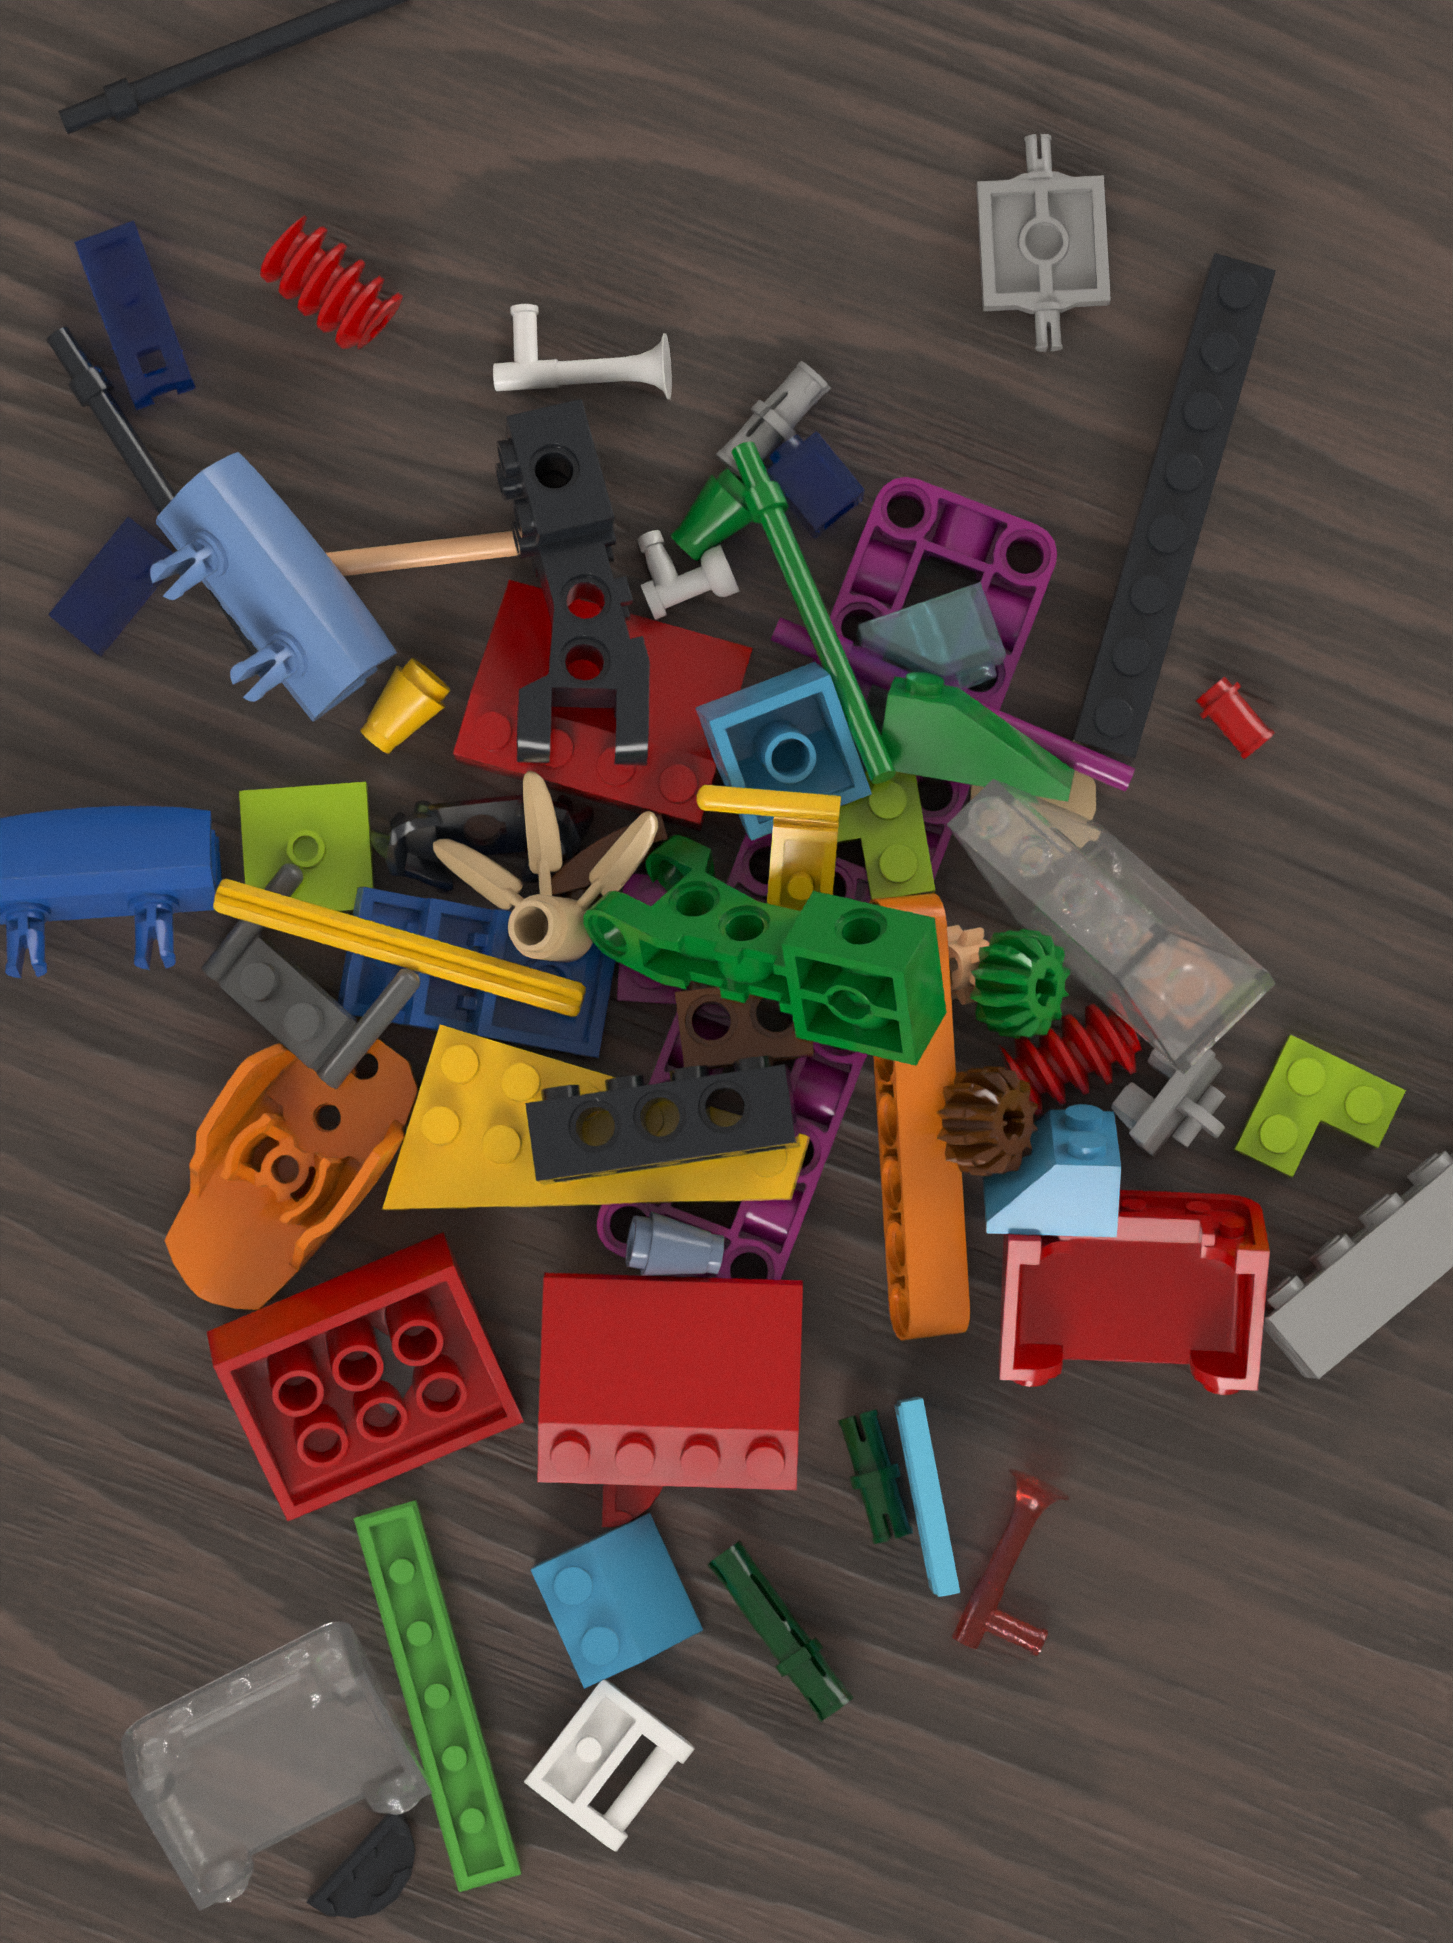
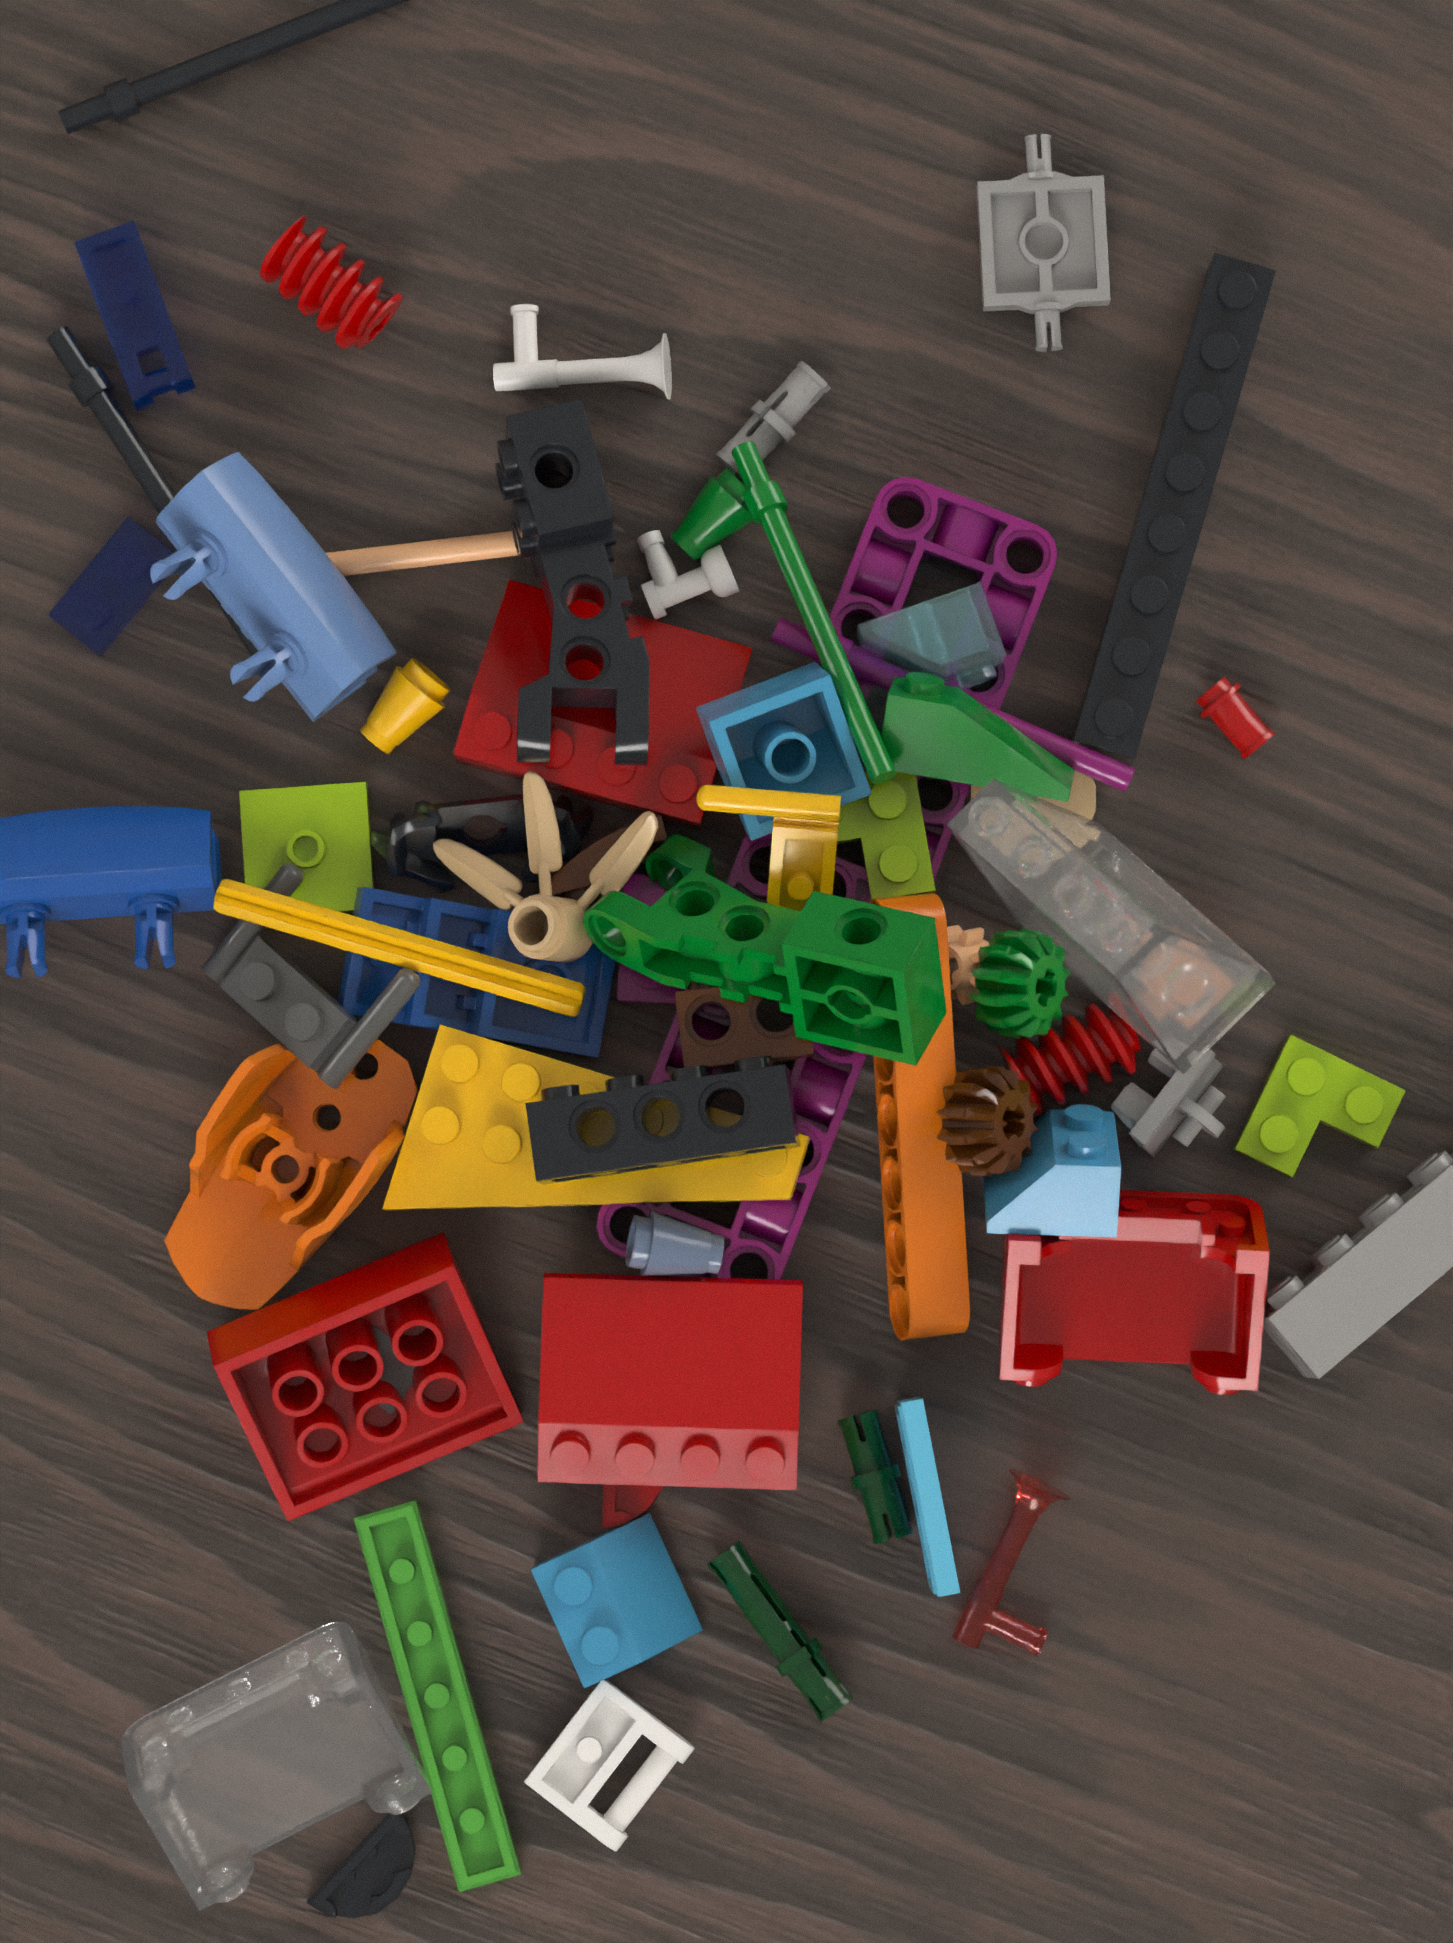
(814, 482): clear blue brick -> none

